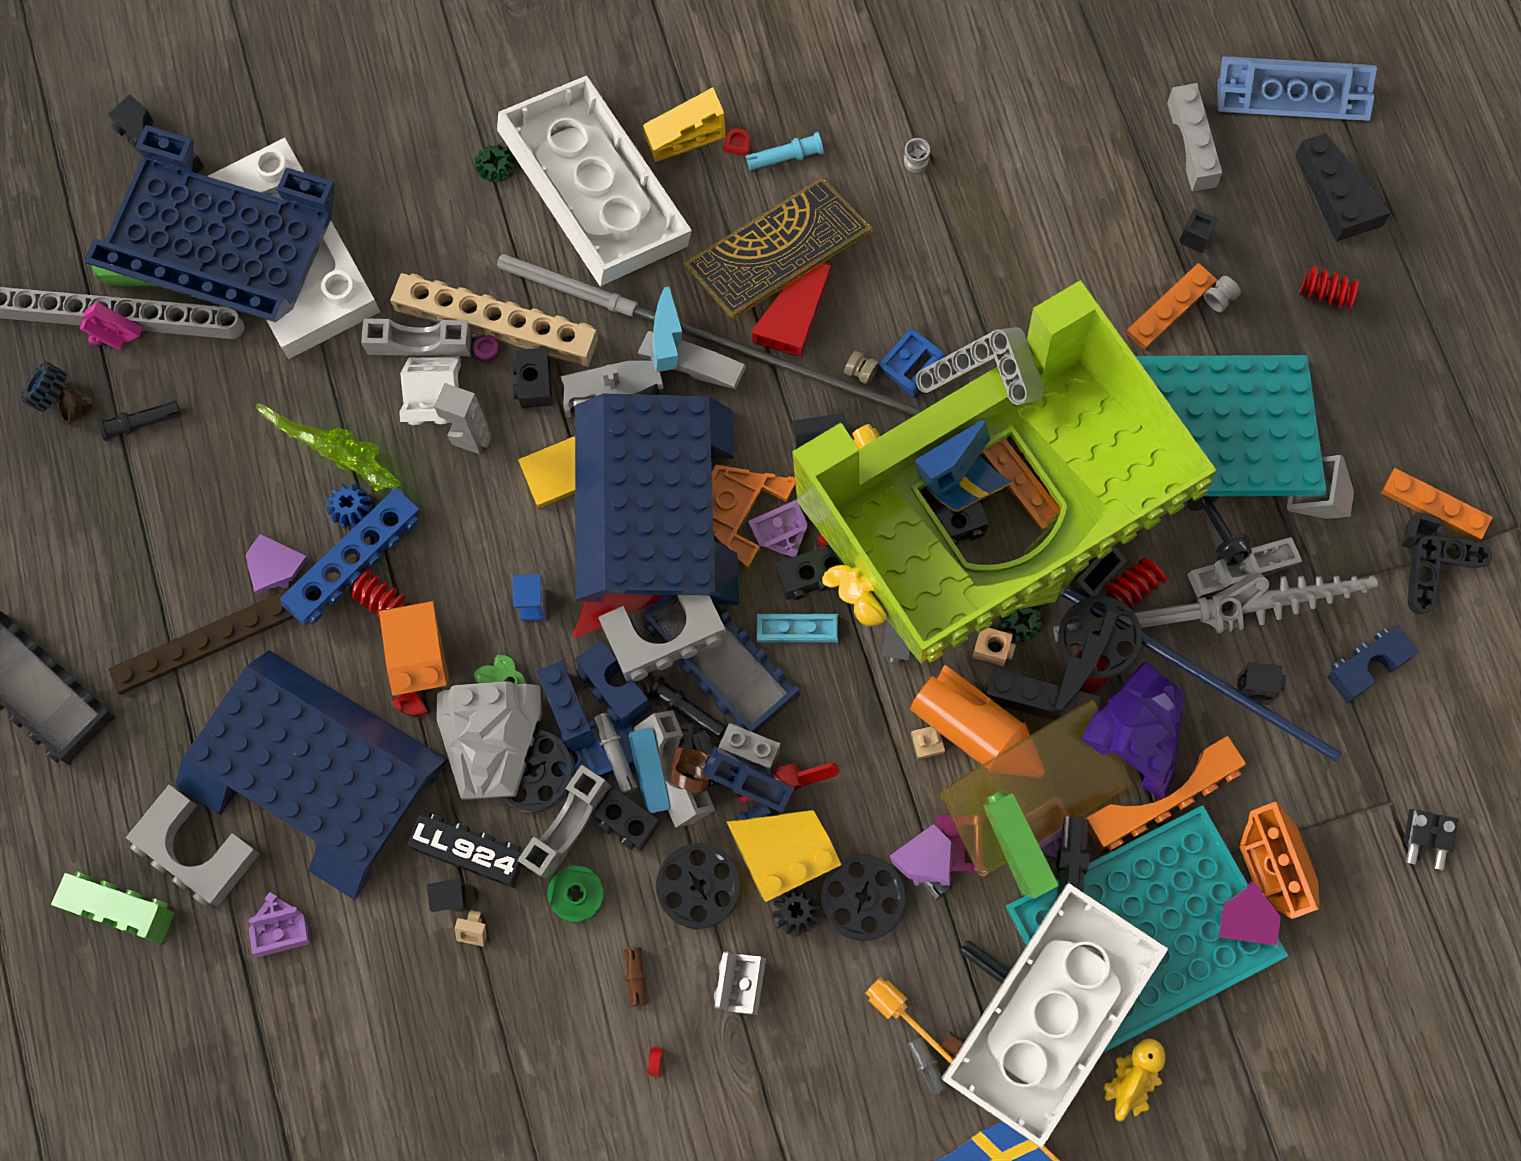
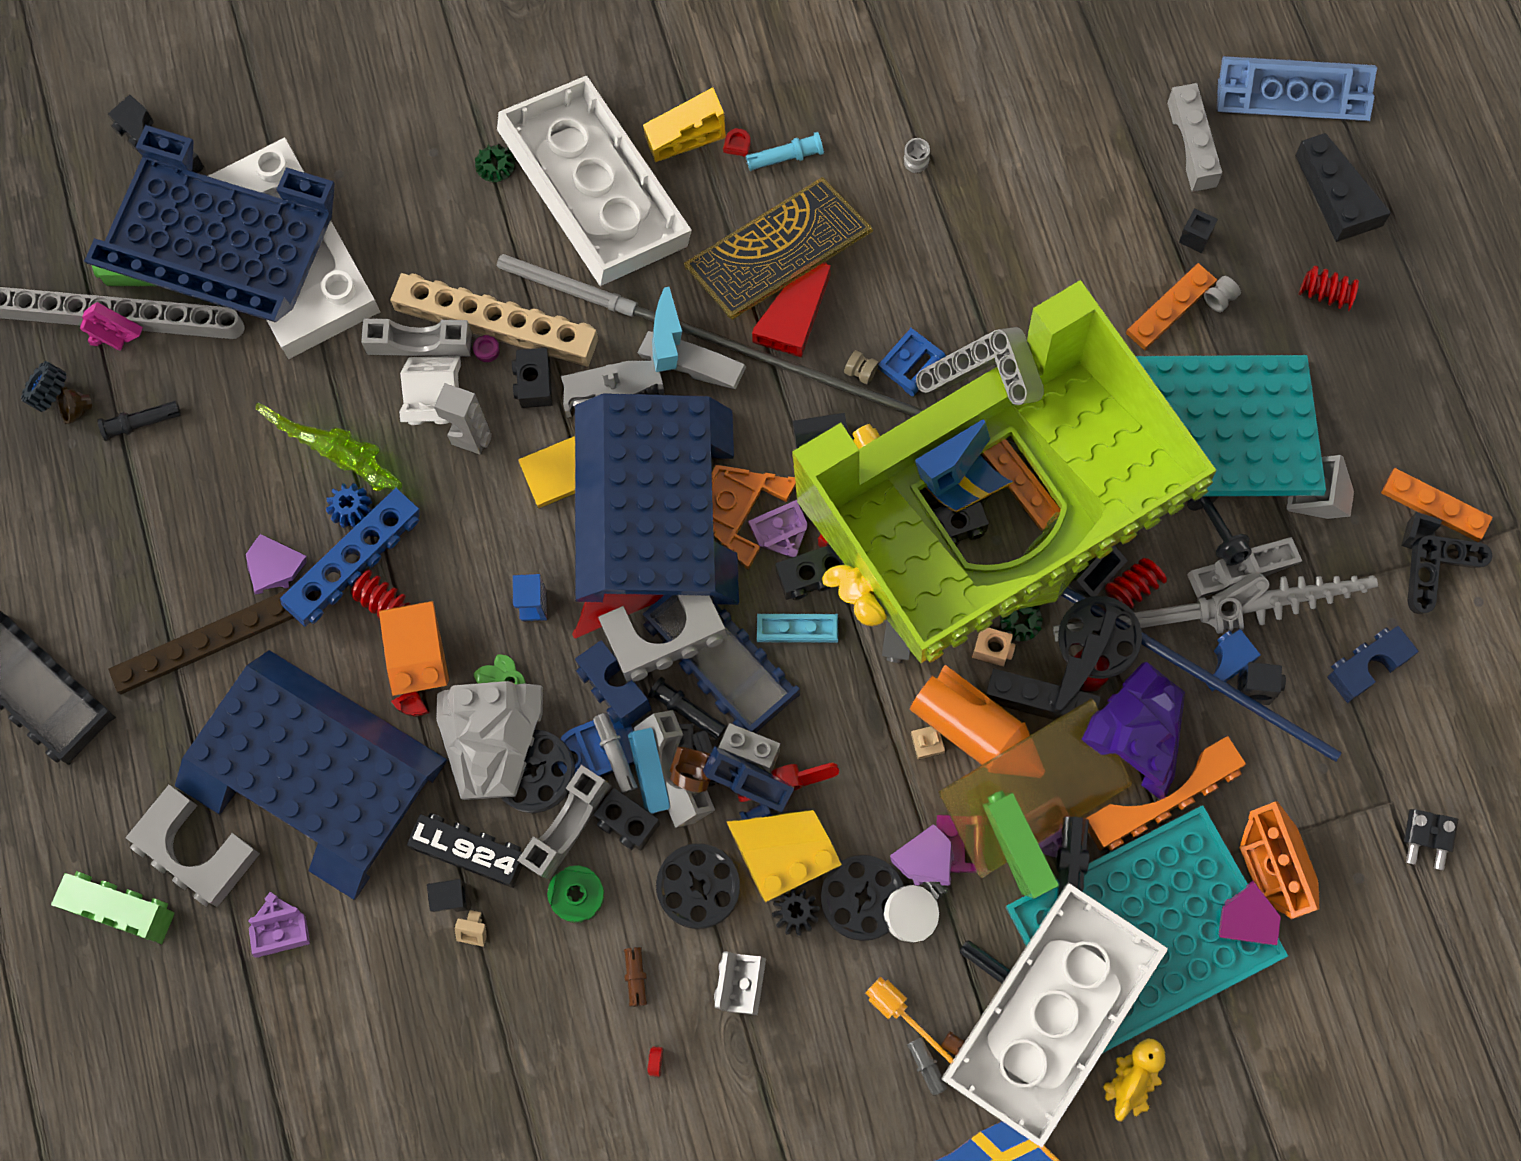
(566, 706): dark blue arch -> none
(911, 913): none -> white tile
(1233, 654): none -> blue arch

